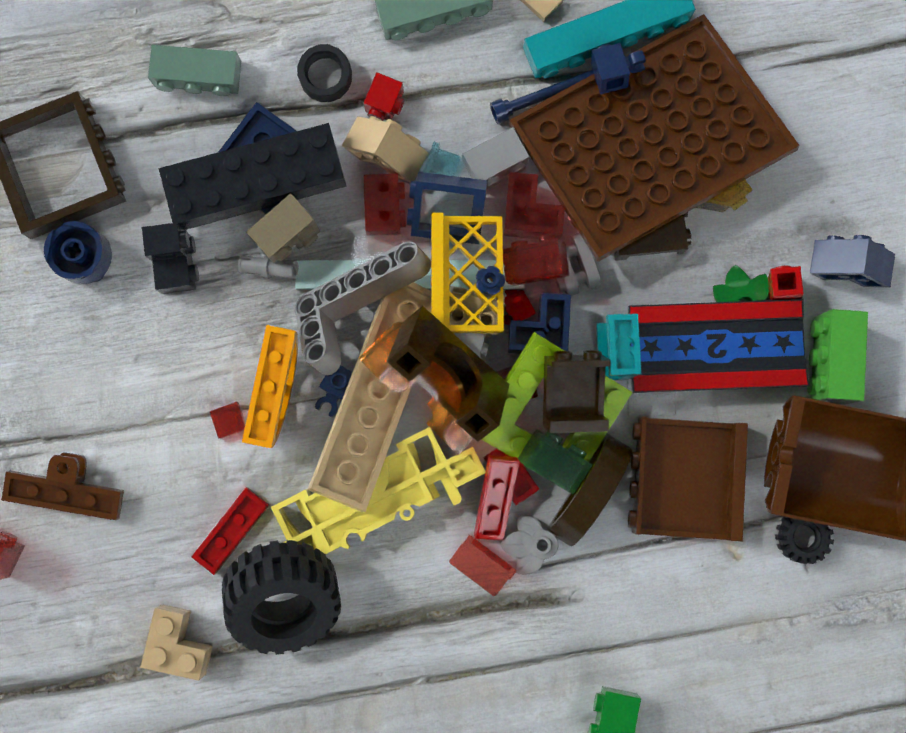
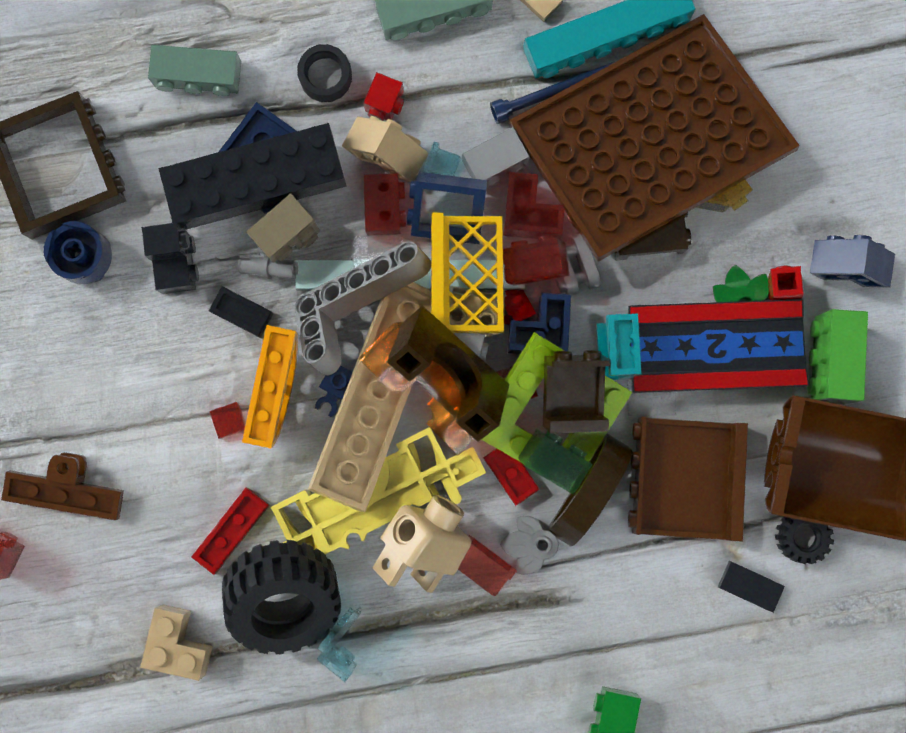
(241, 311): none -> black tile
(339, 660): none -> clear light blue bracket
(423, 541): none -> tan piece
(486, 287): dark blue plate -> none
(496, 497): tile -> none
(613, 68): dark blue brick -> none
(751, 586): none -> black tile

